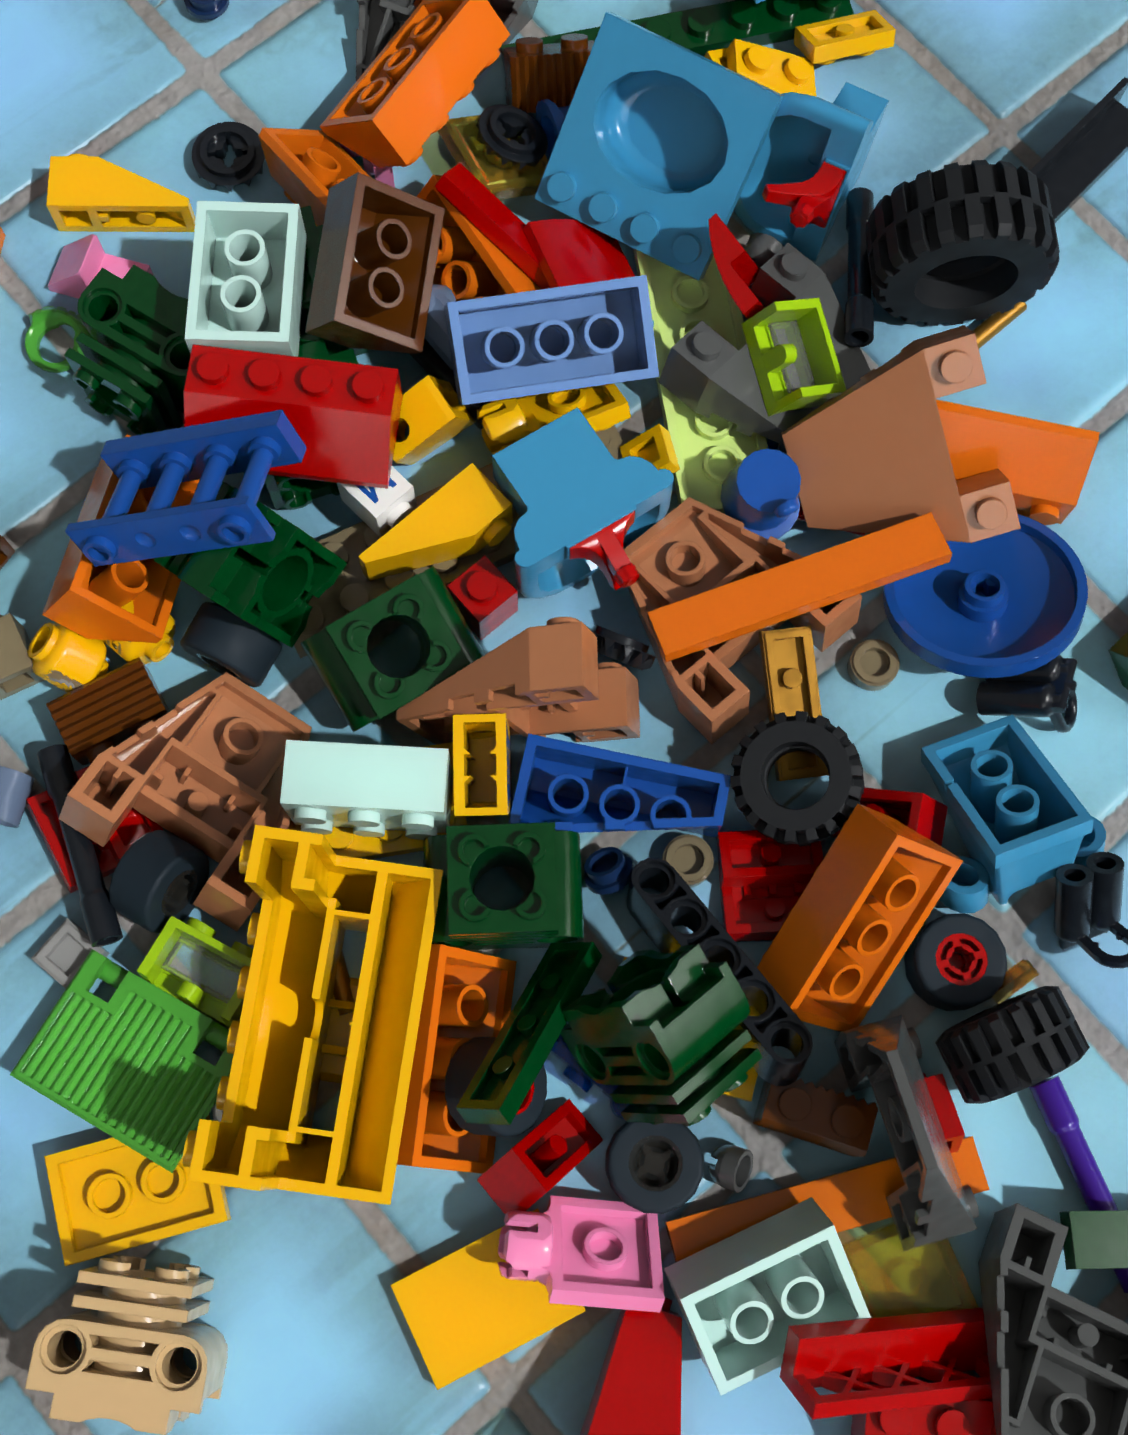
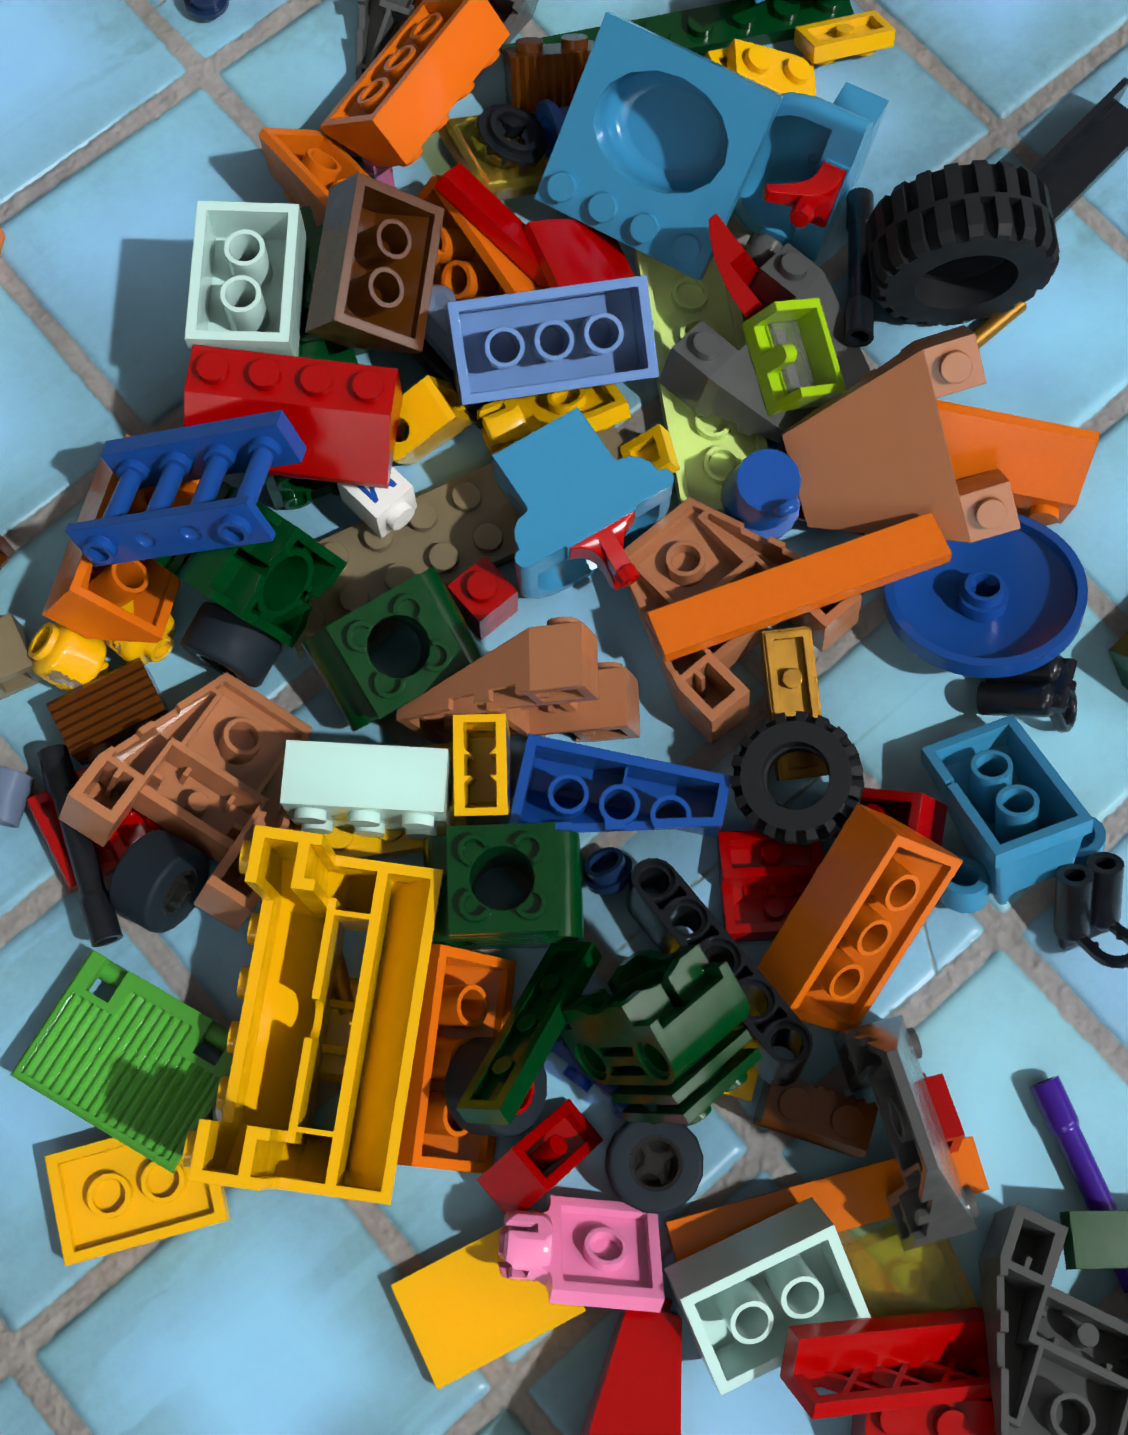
(42, 322): bright green piece -> none
(65, 952): light grey tile -> none
(81, 263): bright pink slope -> none
(103, 197): yellow slope -> none
(131, 1348): tan piece -> none
(134, 352): dark green piece -> none
(197, 968): lime window -> none
(211, 149): black gear -> none
(445, 527): yellow slope -> none
(622, 648): black gear -> none
(690, 858): dark tan tile -> none
(732, 1167): dark grey hinge -> none
(873, 664): dark tan tile -> none
(936, 968): black wheel -> none
(1012, 1045): black tyre -> none
(1015, 979): clear orange tile -> none

